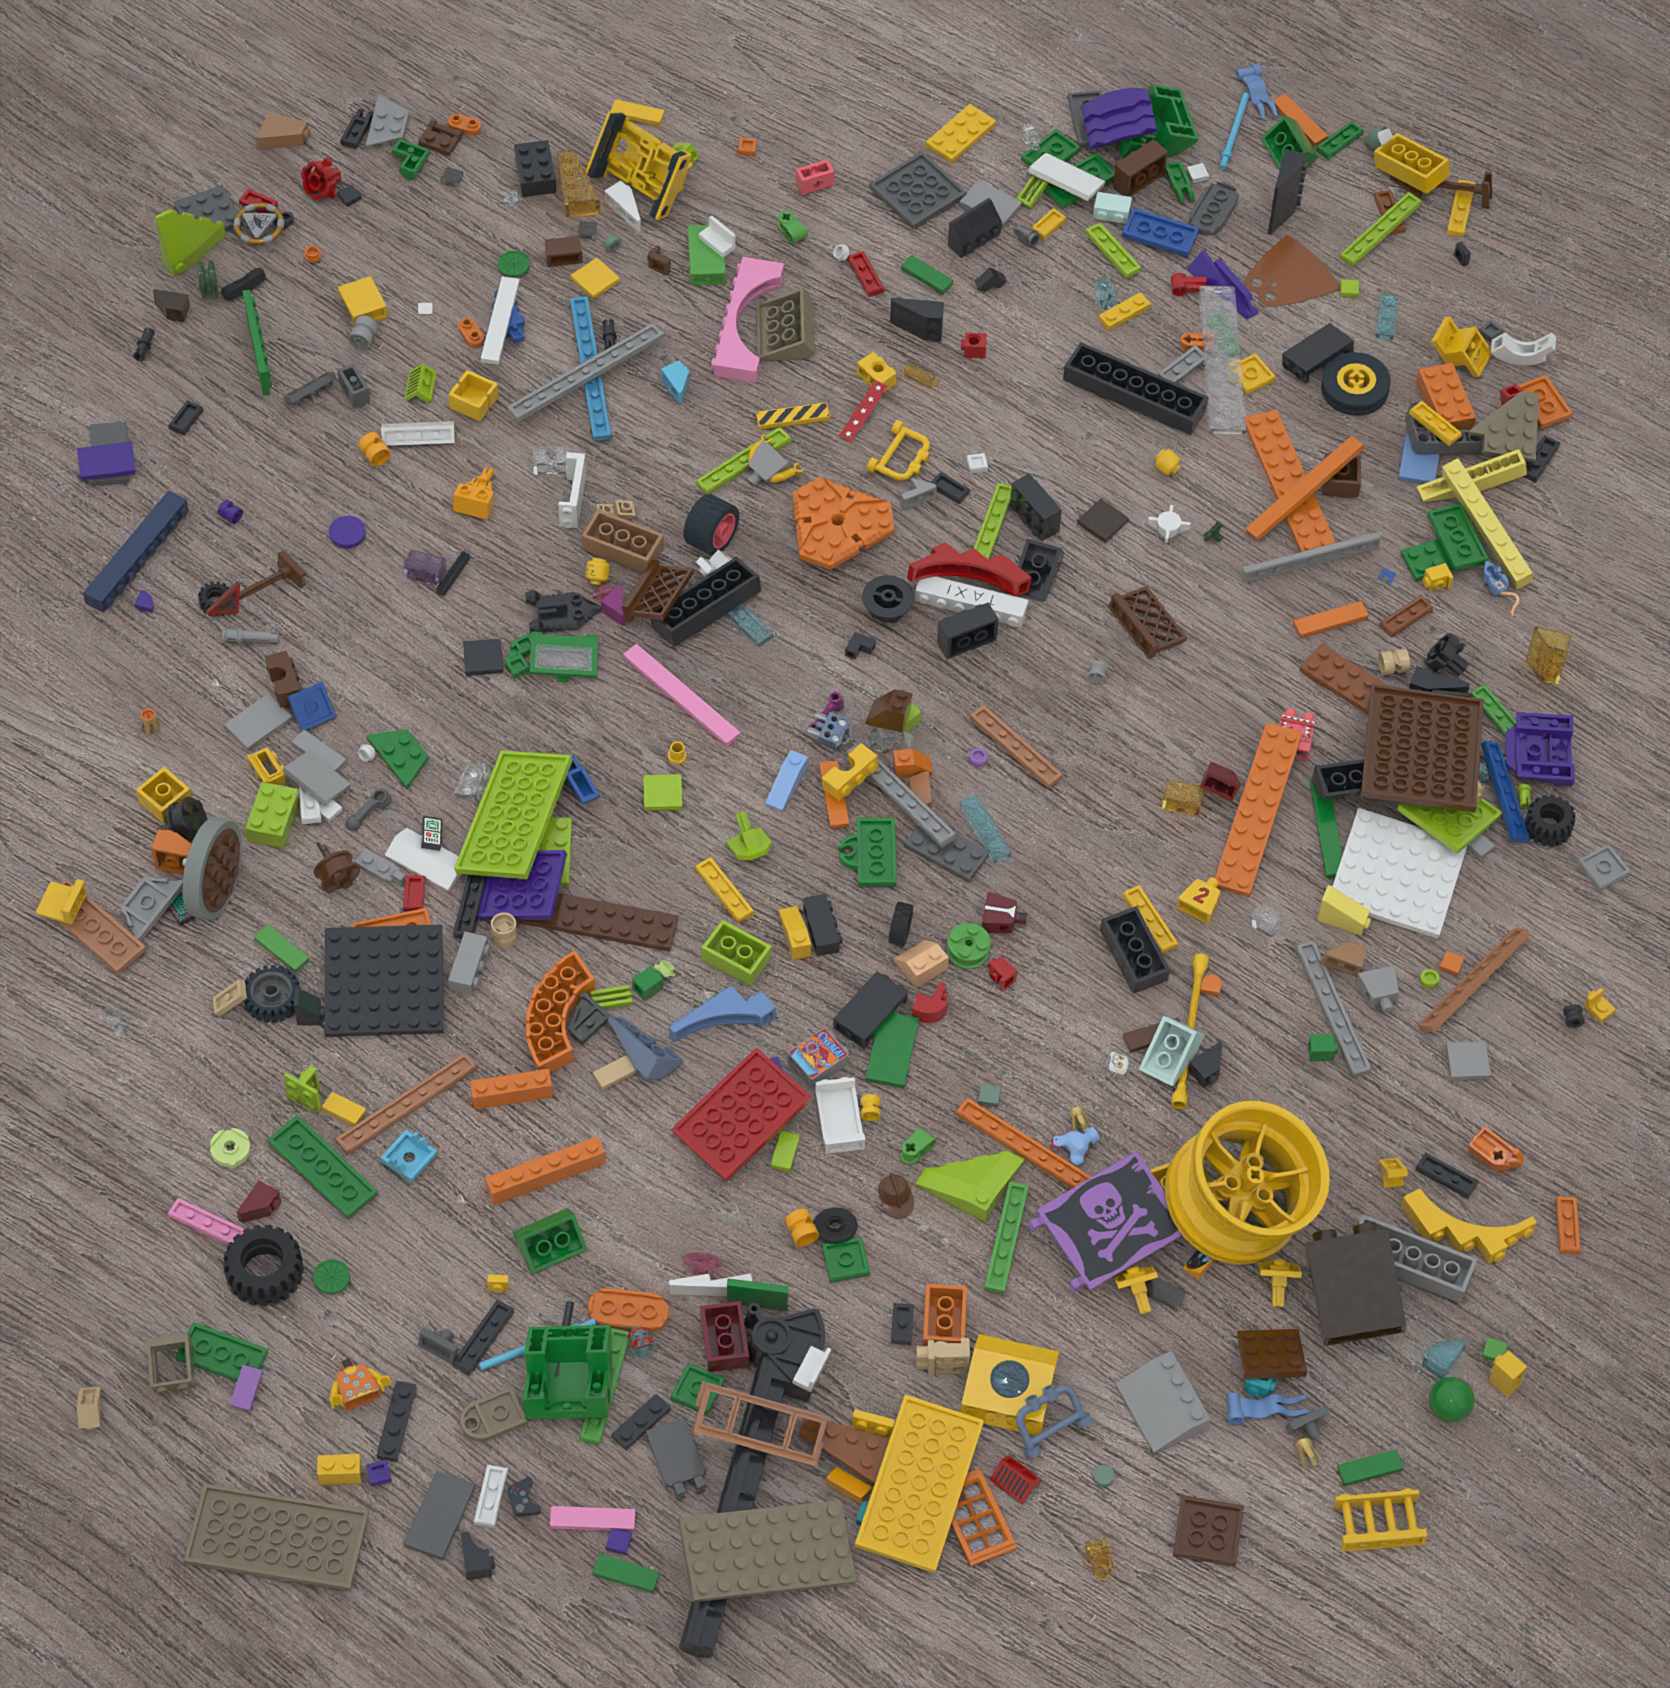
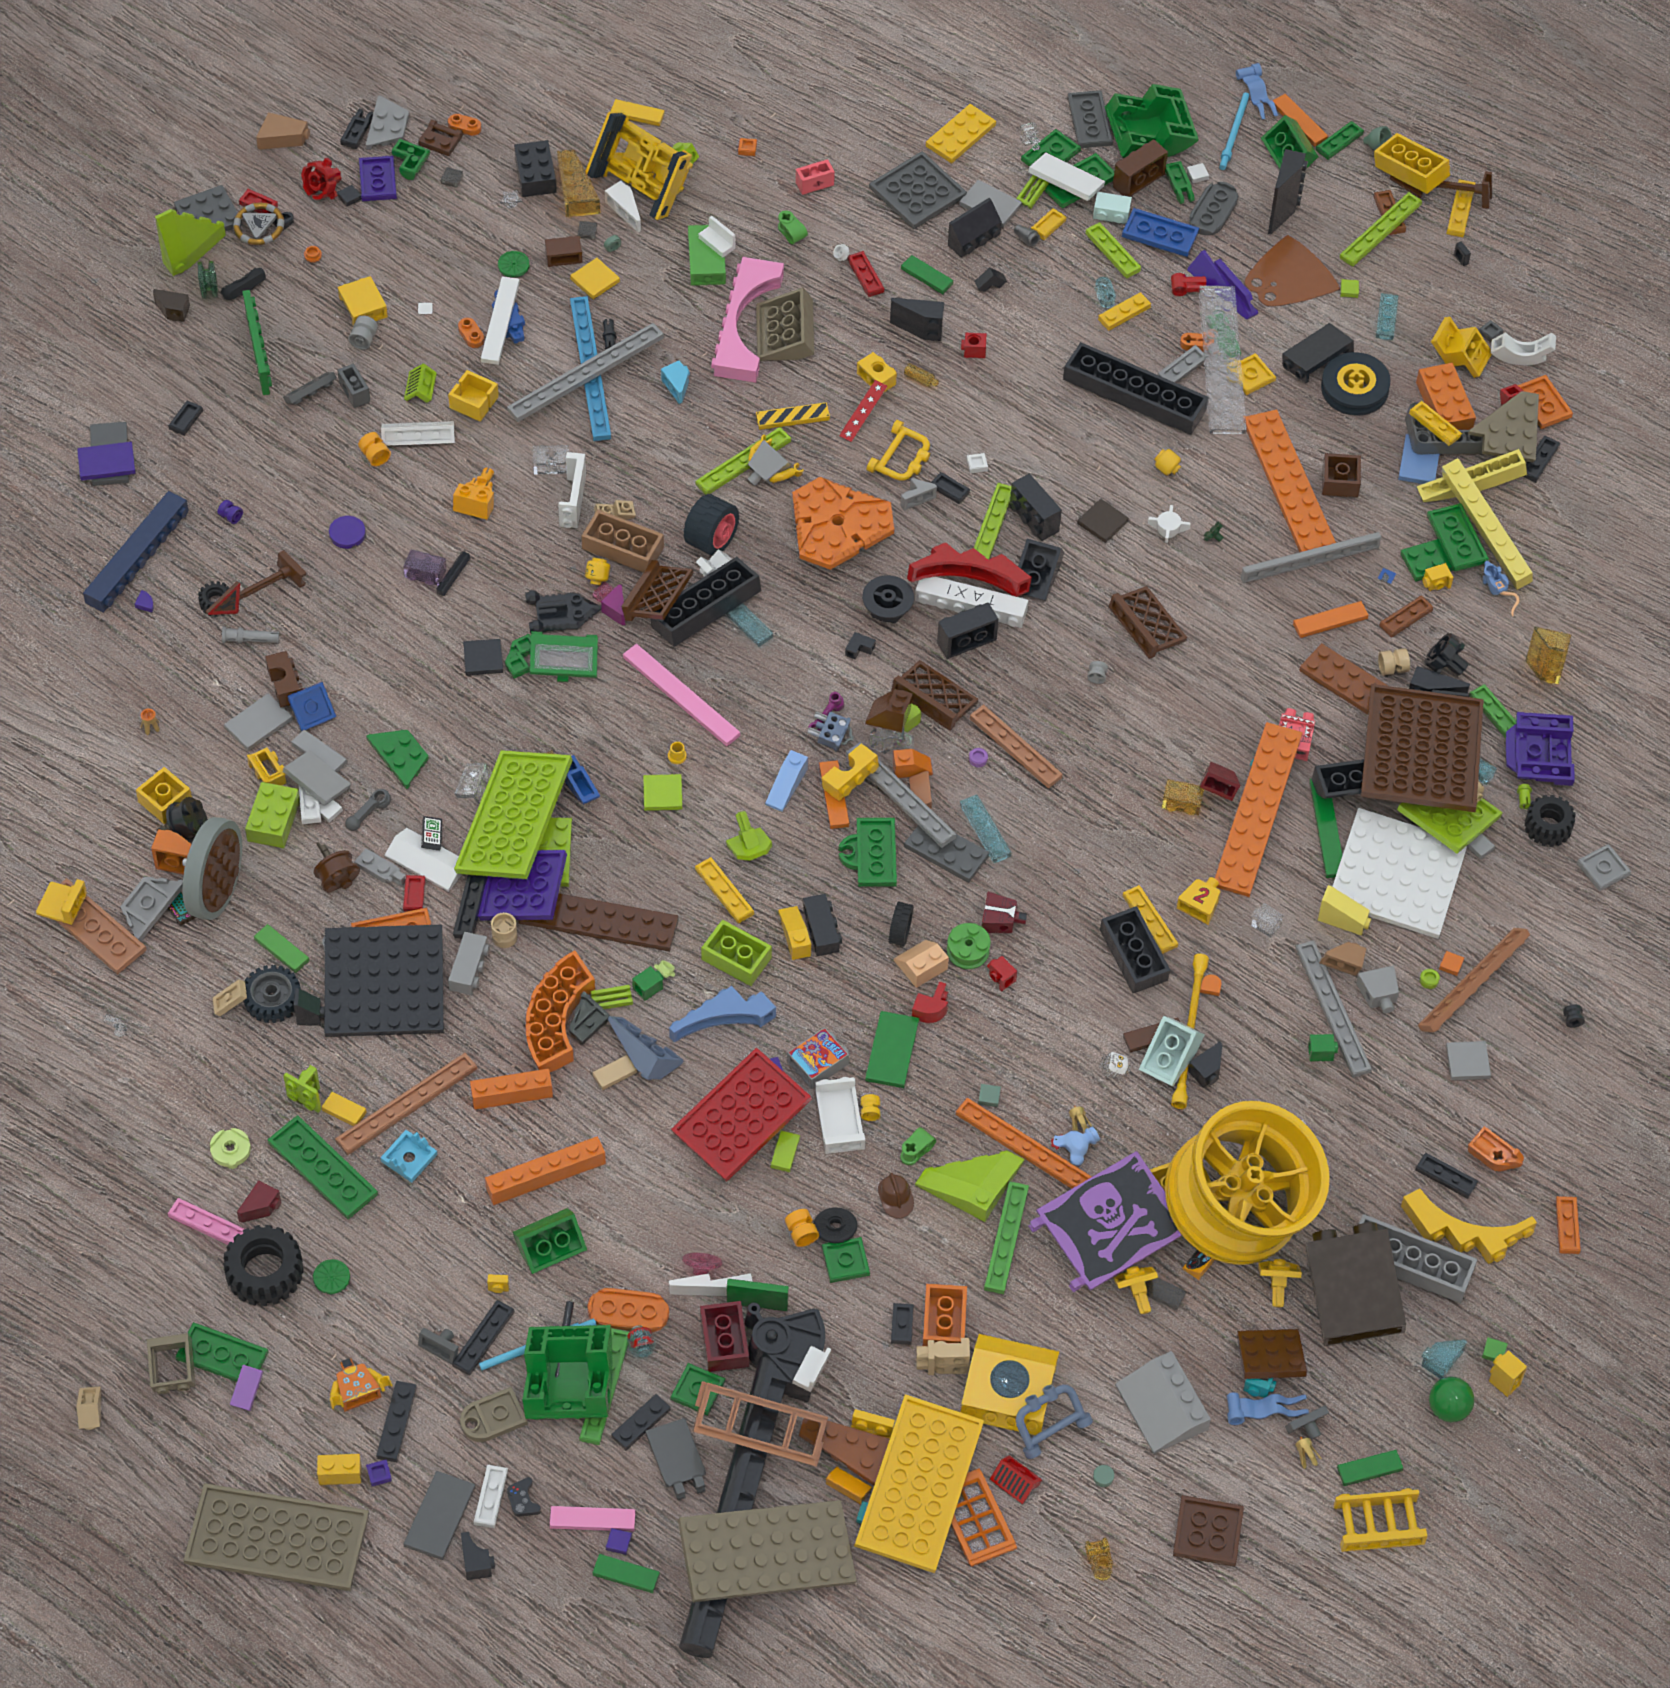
(143, 344): black pin -> none
(366, 753): white plate -> none
(377, 178): none -> dark purple tile
(658, 262): reddish brown bracket -> none
(869, 1009): black panel -> none
(926, 701): none -> reddish brown fence
(1118, 116): dark purple slope -> none
(1304, 488): orange tile -> none
(1384, 136): white piece -> none
(1392, 1172): yellow slope -> none
(1505, 792): blue tile -> none
(1599, 1006): yellow bracket -> none

